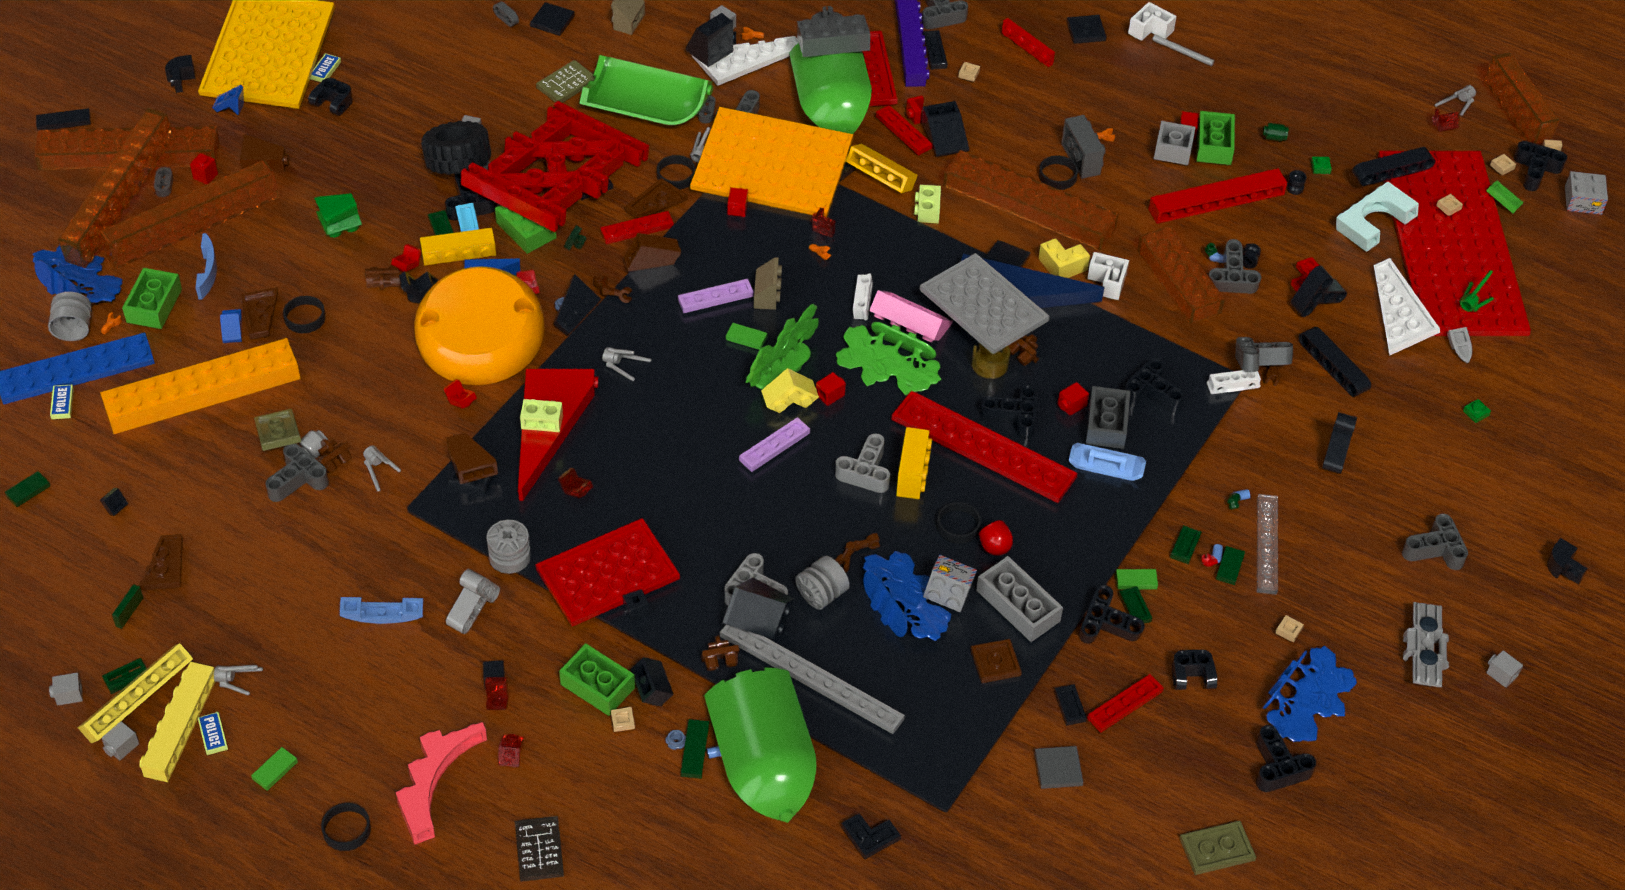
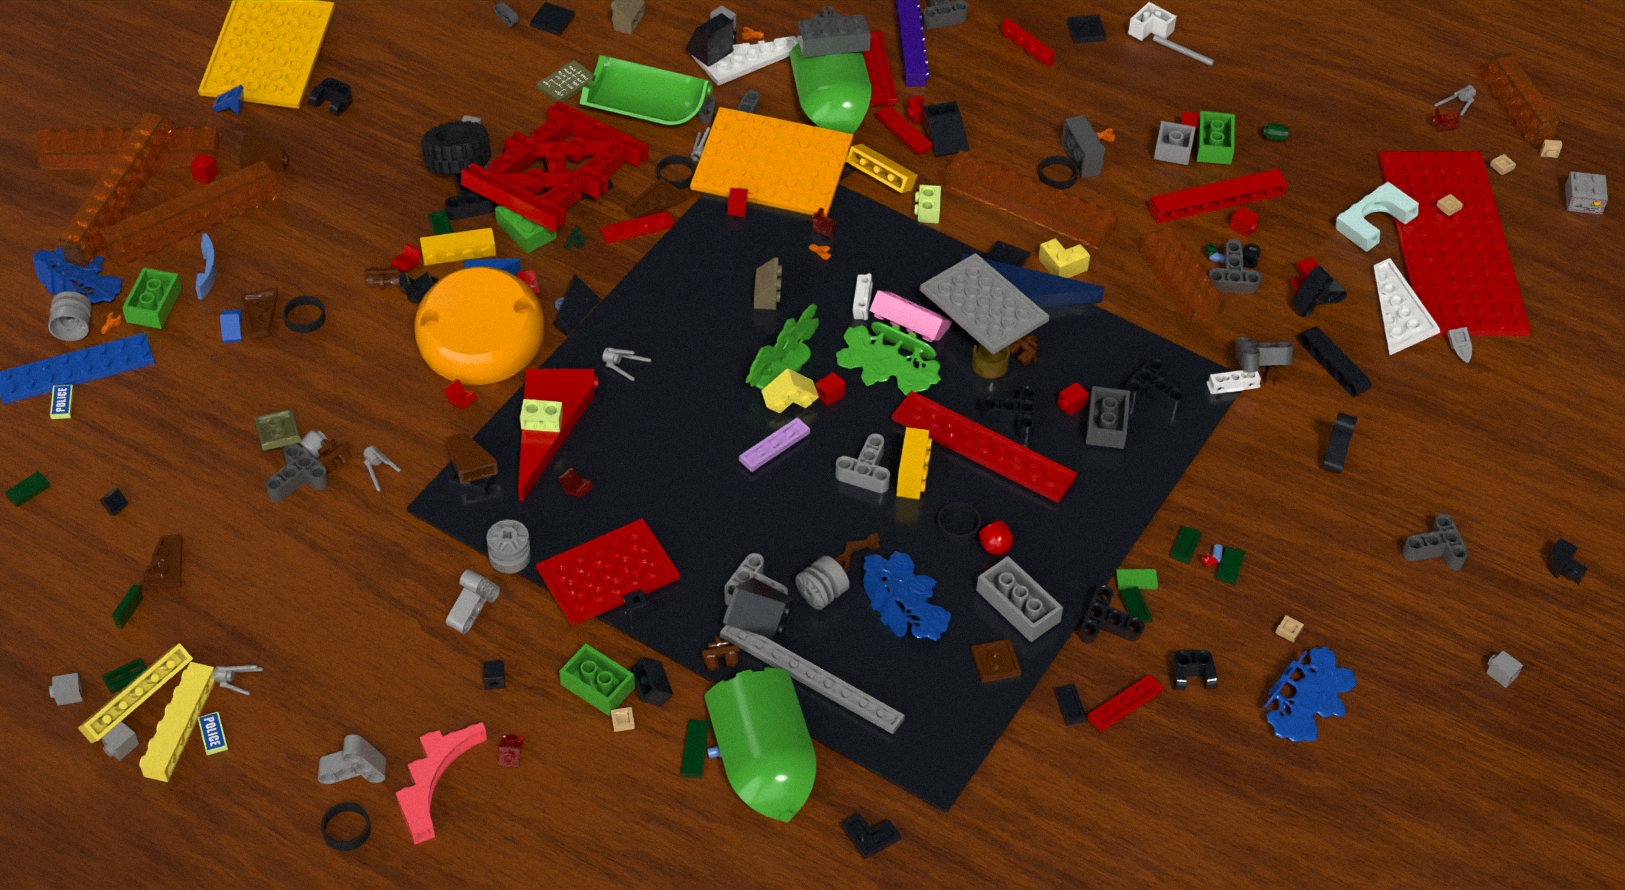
(63, 119): black tile -> none
(160, 181): dark grey beam -> none
(180, 69): black brick -> none
(200, 385): light orange brick -> none
(274, 768): bright green tile -> none
(325, 67): tile -> none
(338, 214): green piece -> none
(355, 760): none -> light grey beam
(381, 612): medium blue slope -> none
(467, 217): medium azure tile -> none
(497, 693): clear red bracket -> none
(539, 848): clear smoke tile -> none
(607, 290): reddish brown piece -> none
(651, 252): reddish brown slope -> none
(676, 735): sand blue plate -> none
(715, 295): lavender plate -> none
(746, 336): bright green tile -> none
(935, 50): black tile -> none
(949, 583): light grey brick -> none
(969, 71): tan plate -> none
(1058, 767): dark grey tile -> none
(1107, 462): light blue piece -> none
(1110, 272): white brick -> none
(1217, 847): olive tile -> none
(1237, 496): dark green arm -> none
(1244, 221): none -> red brick
(1267, 544): clear plate -> none
(1284, 763): black beam -> none
(1296, 182): black wheel -> none
(1321, 165): green plate -> none
(1393, 166): black beam -> none
(1420, 644): light grey piece -> none
(1470, 301): green plant -> none
(1477, 411): green plate -> none
(1504, 196): bright green tile -> none
(1539, 160): black beam -> none

